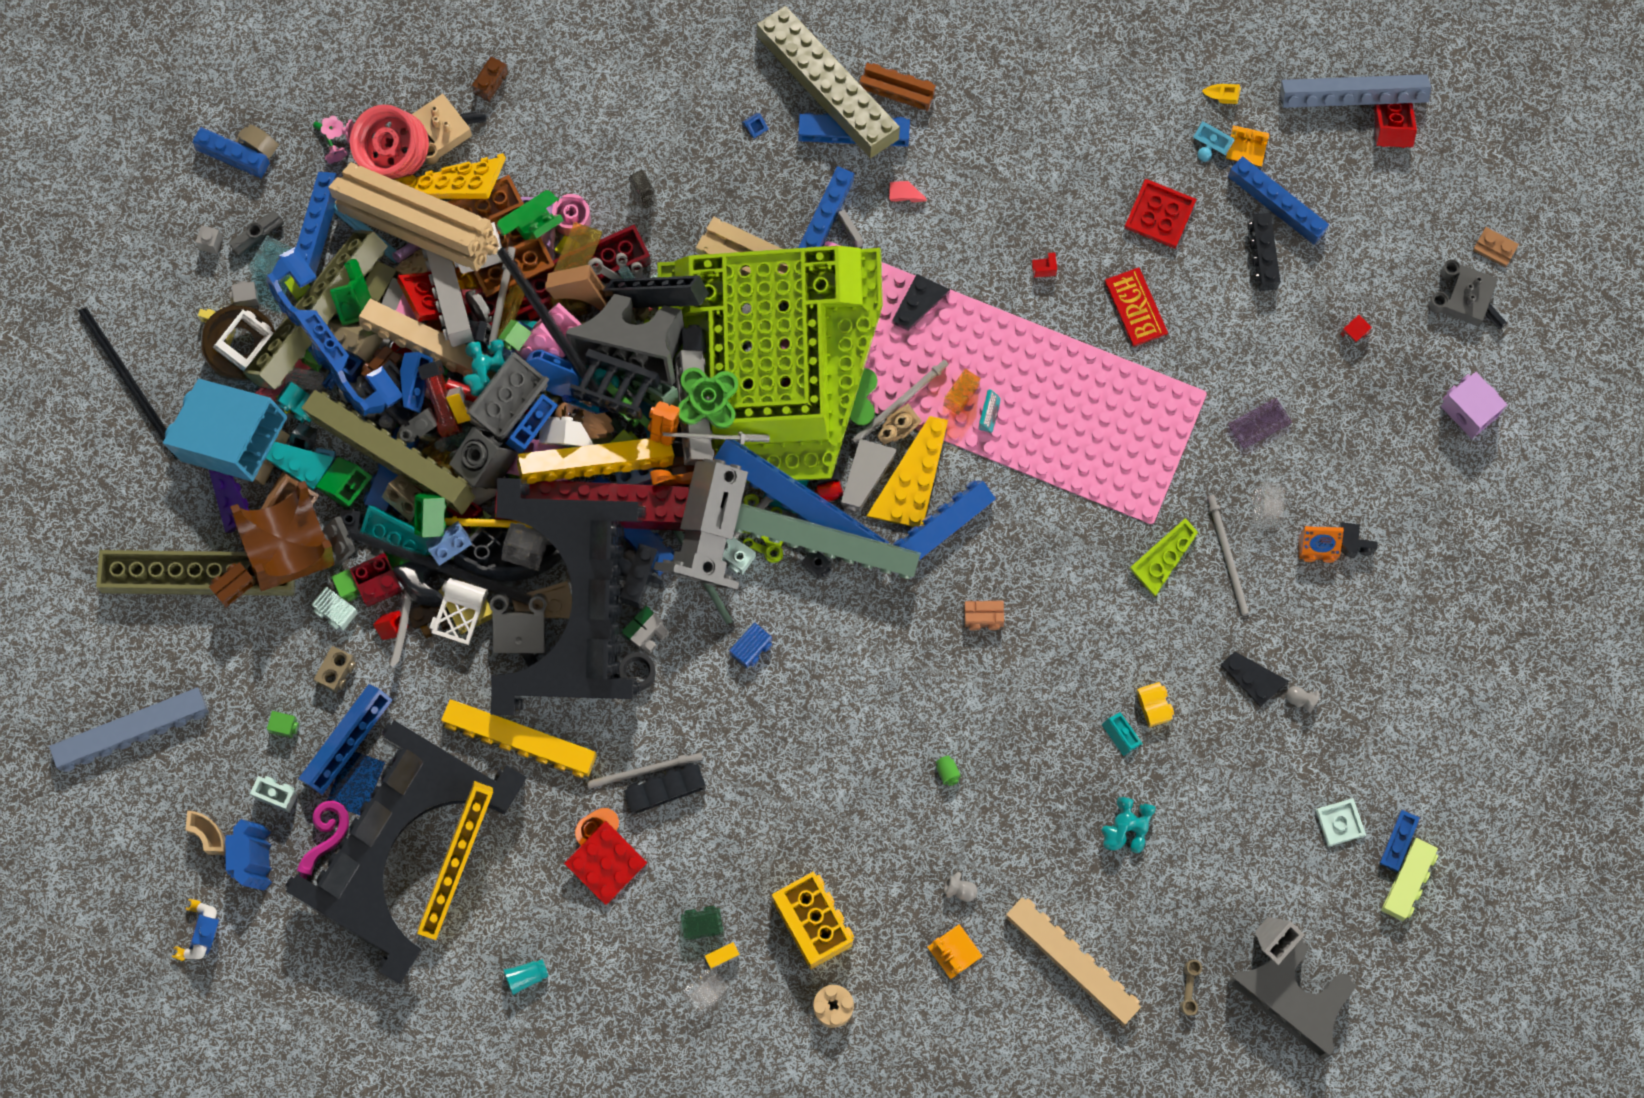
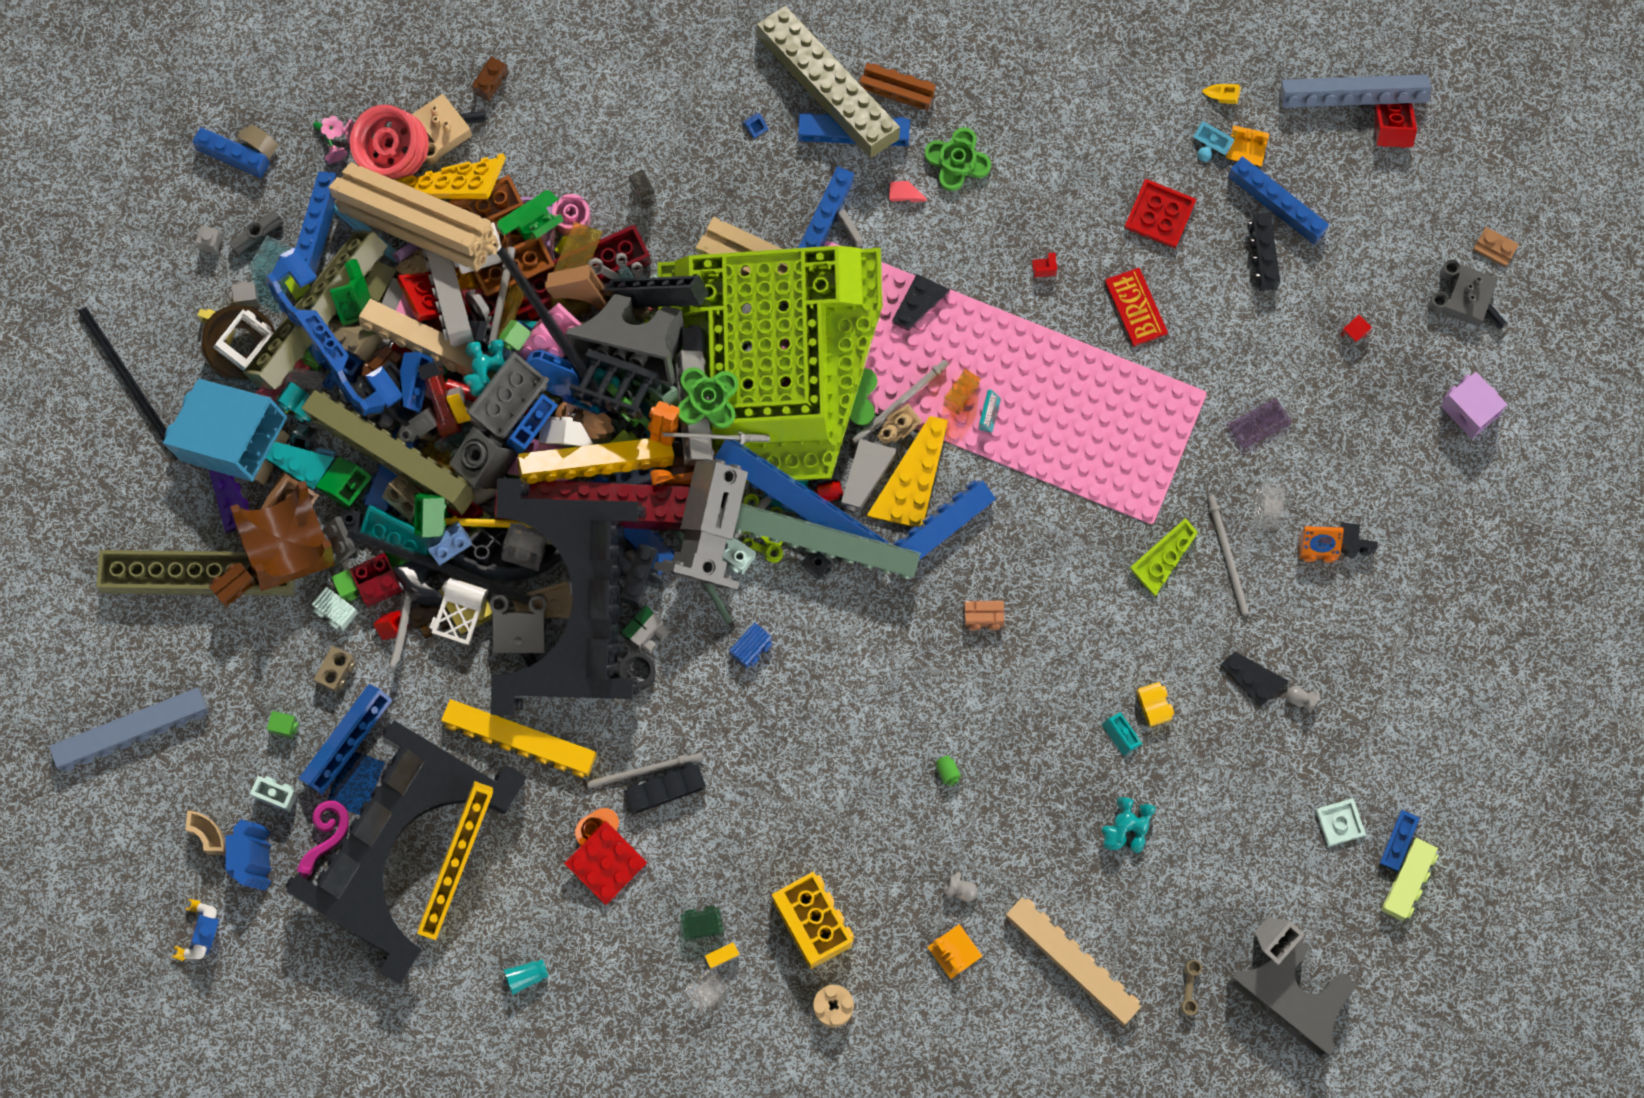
(952, 170): none -> bright green plant

